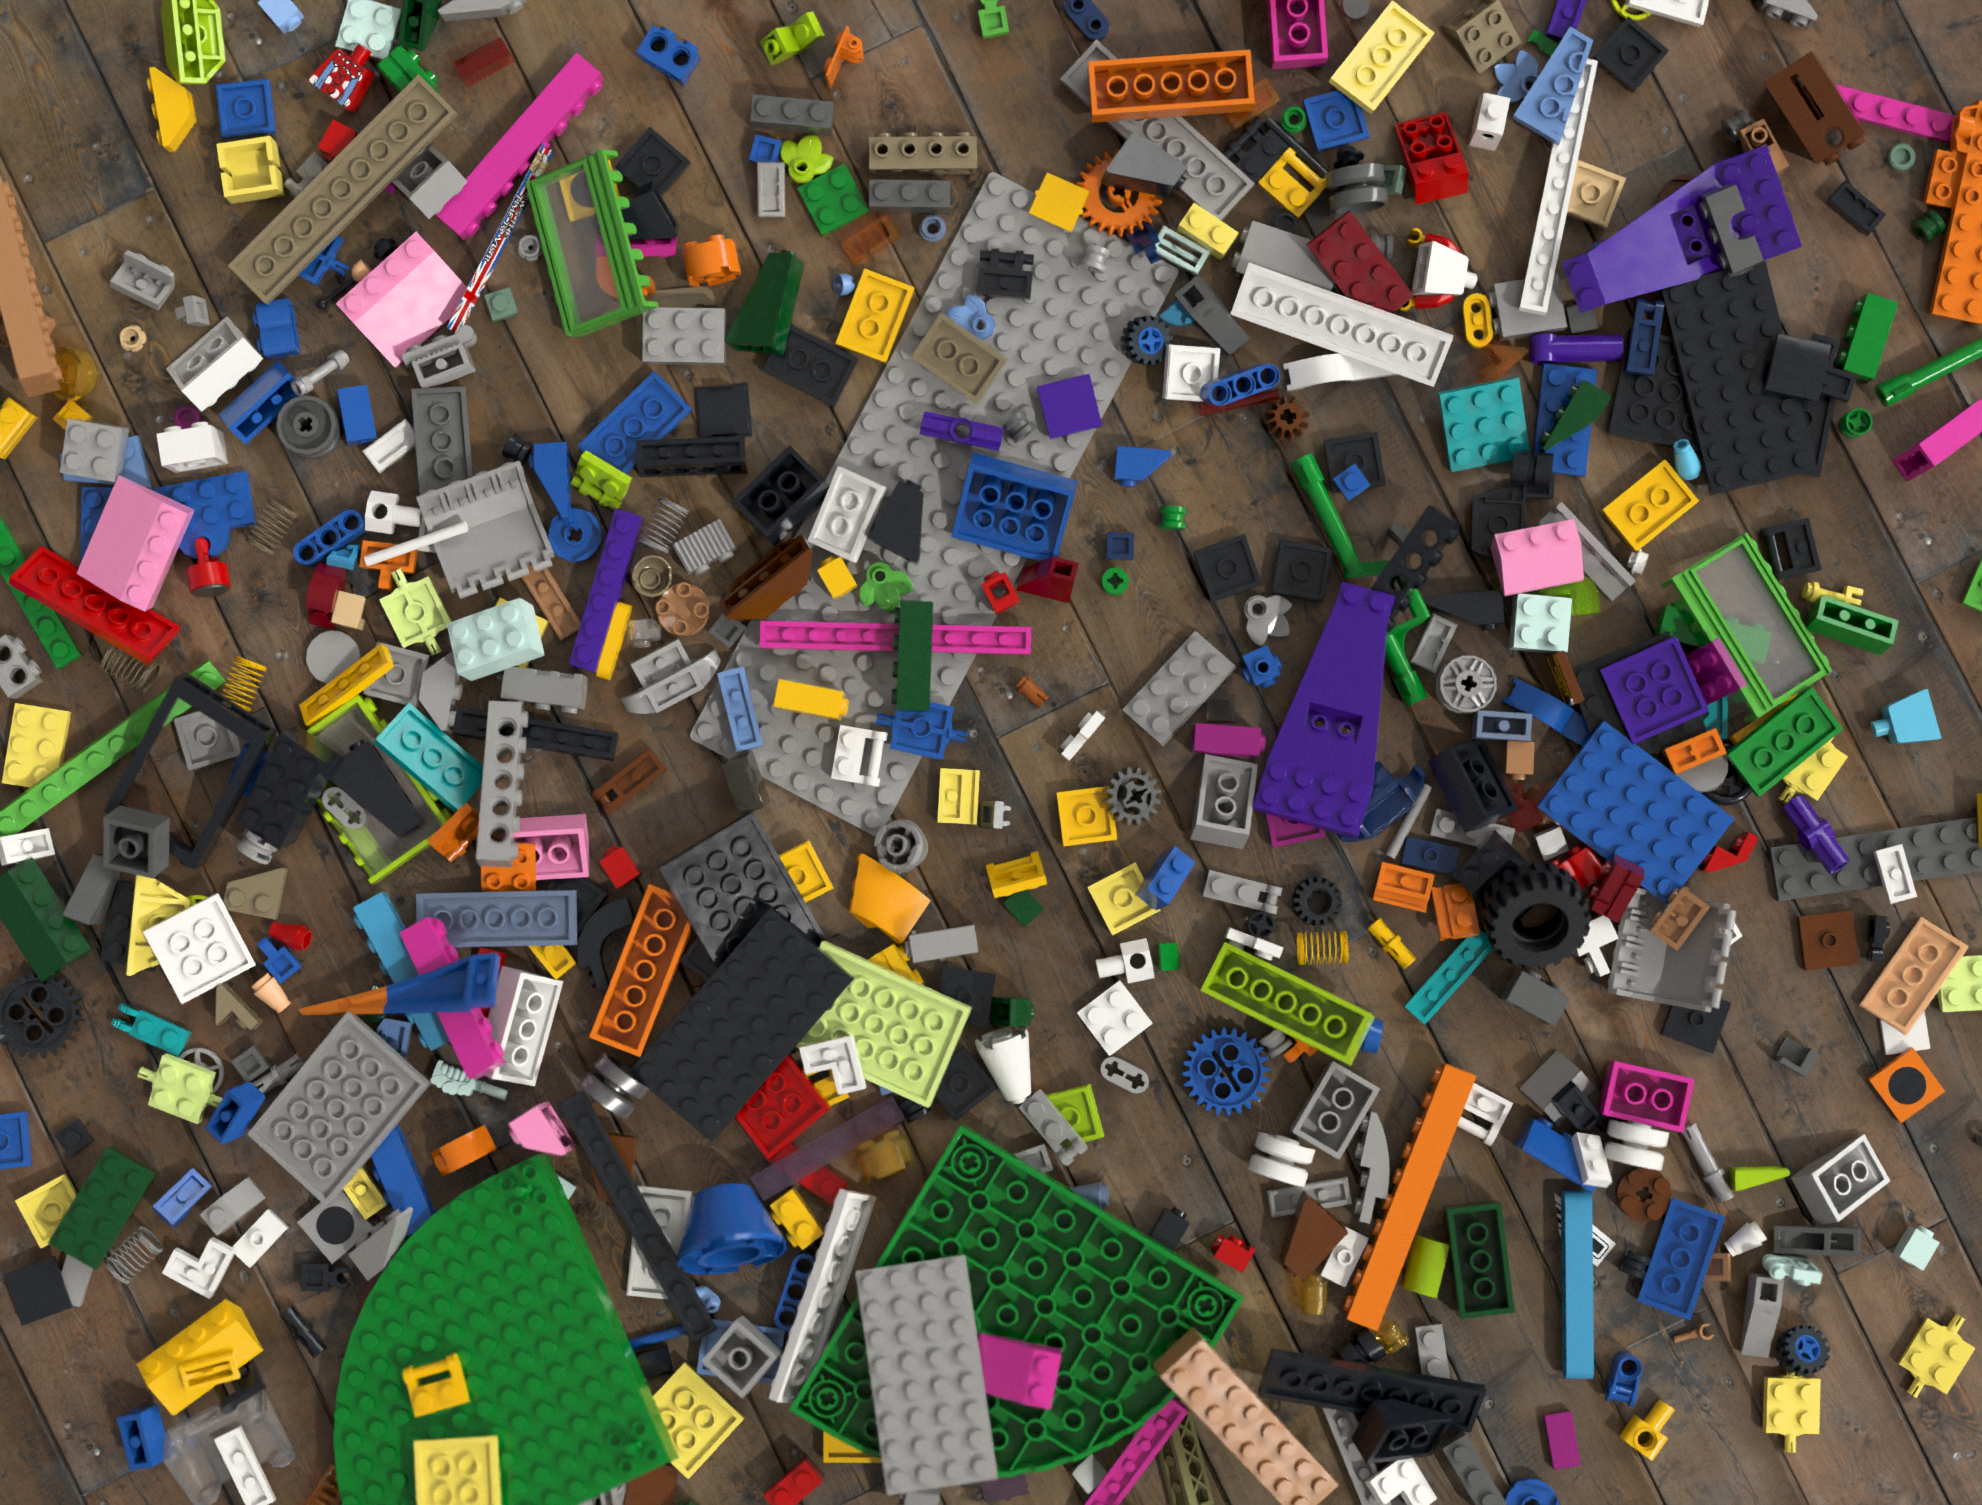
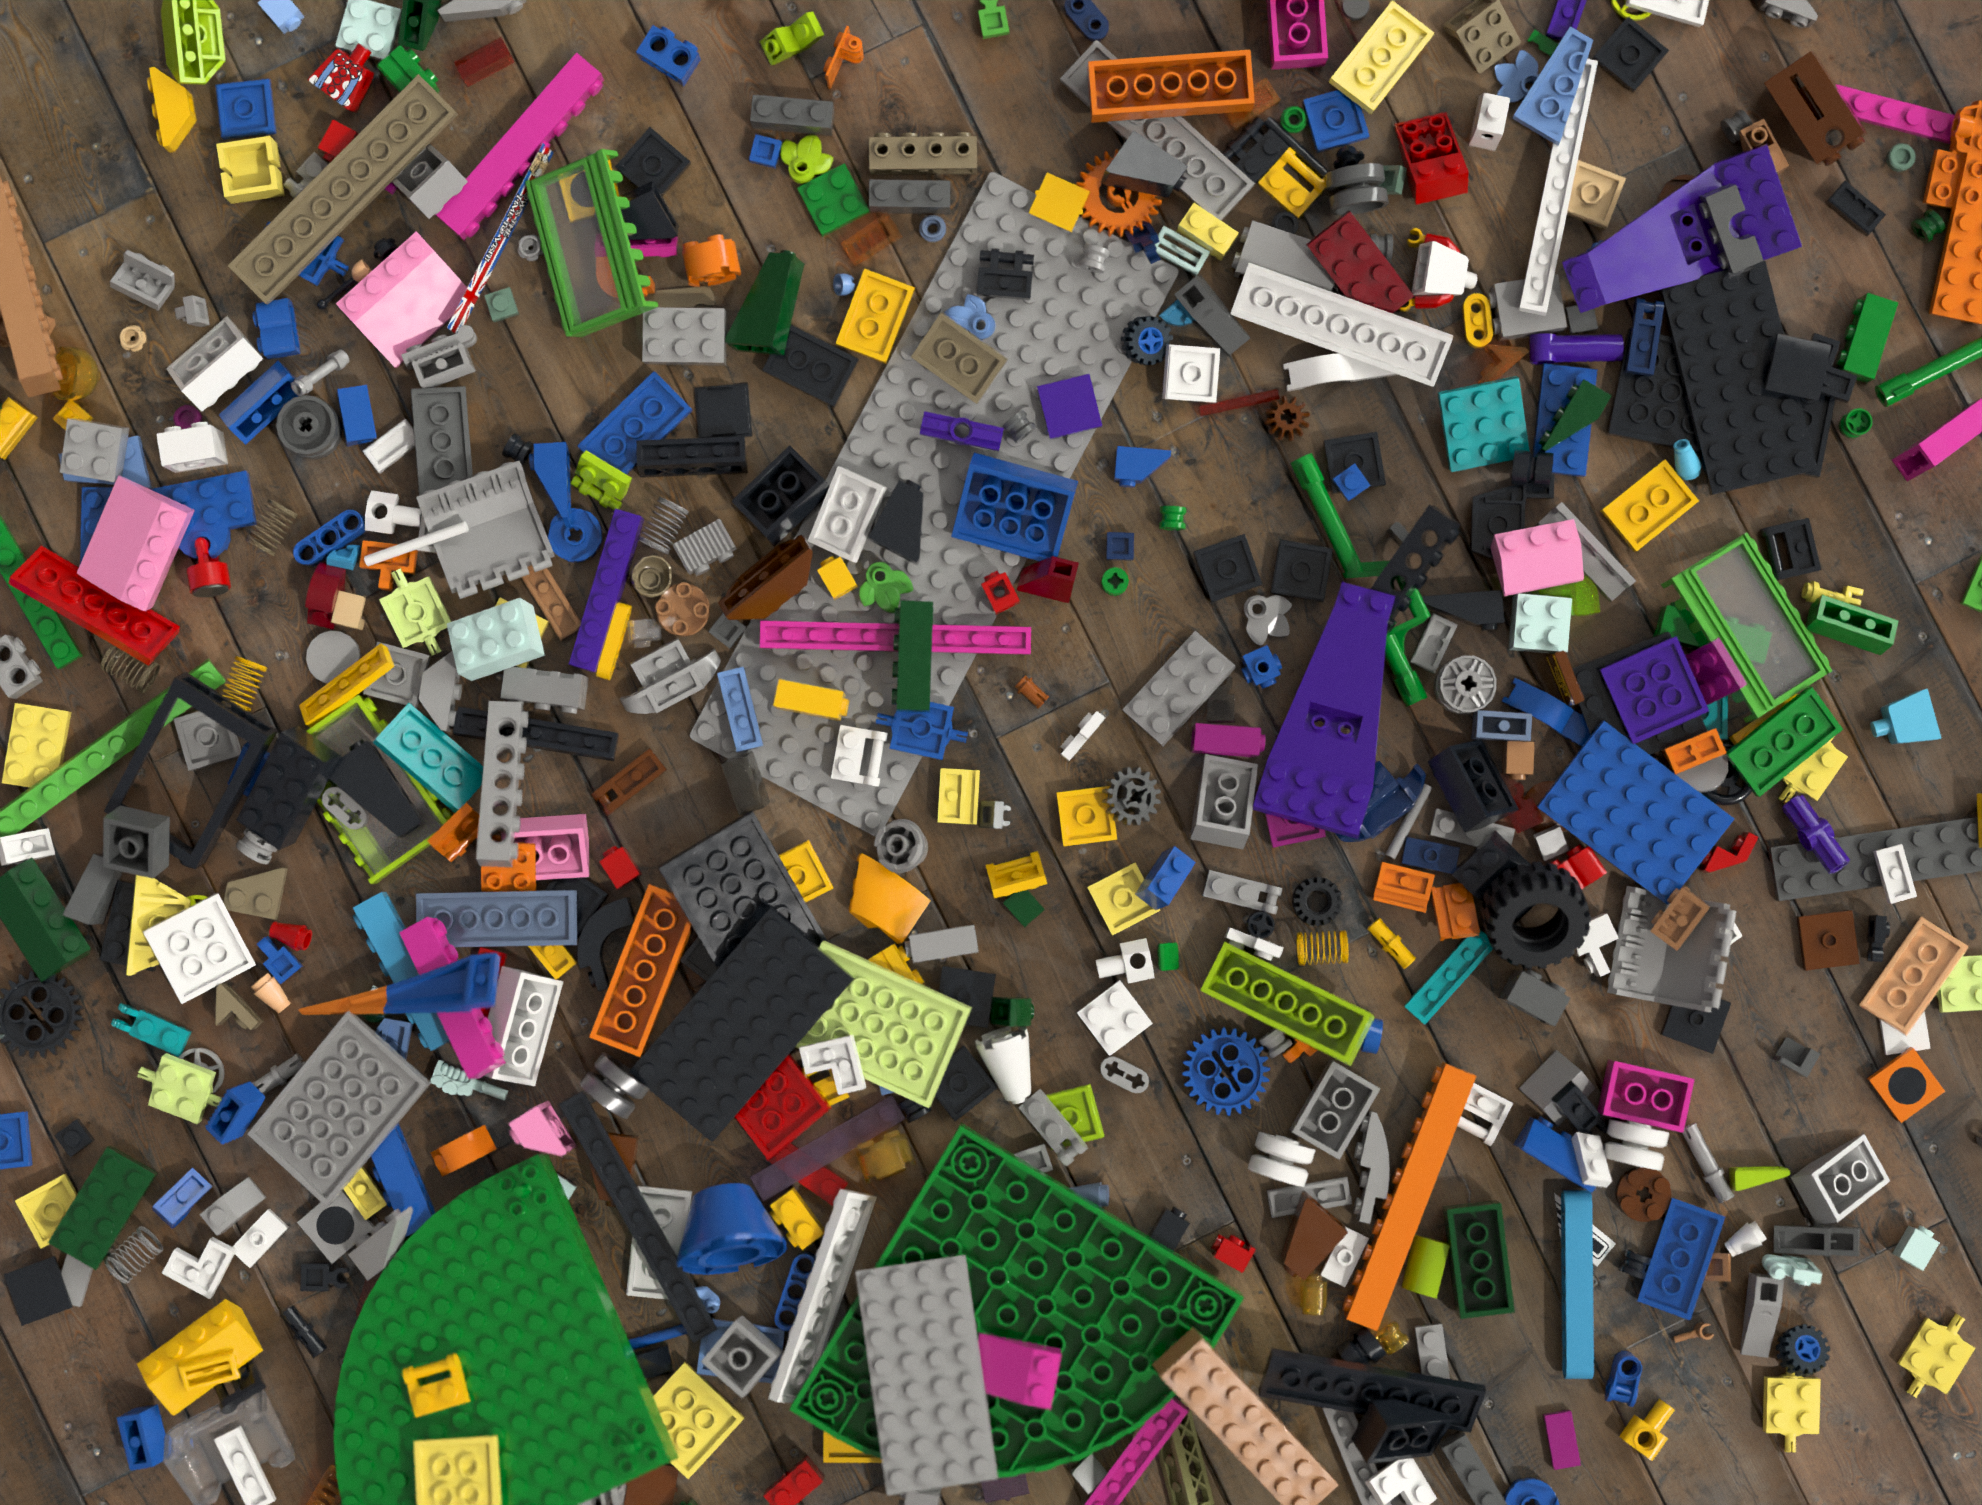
(251, 1064): dark grey plate -> none
(771, 189): light grey plate -> none
(1252, 384): blue beam -> none
(1616, 887): dark red brick -> none
(1638, 562): white plate -> none

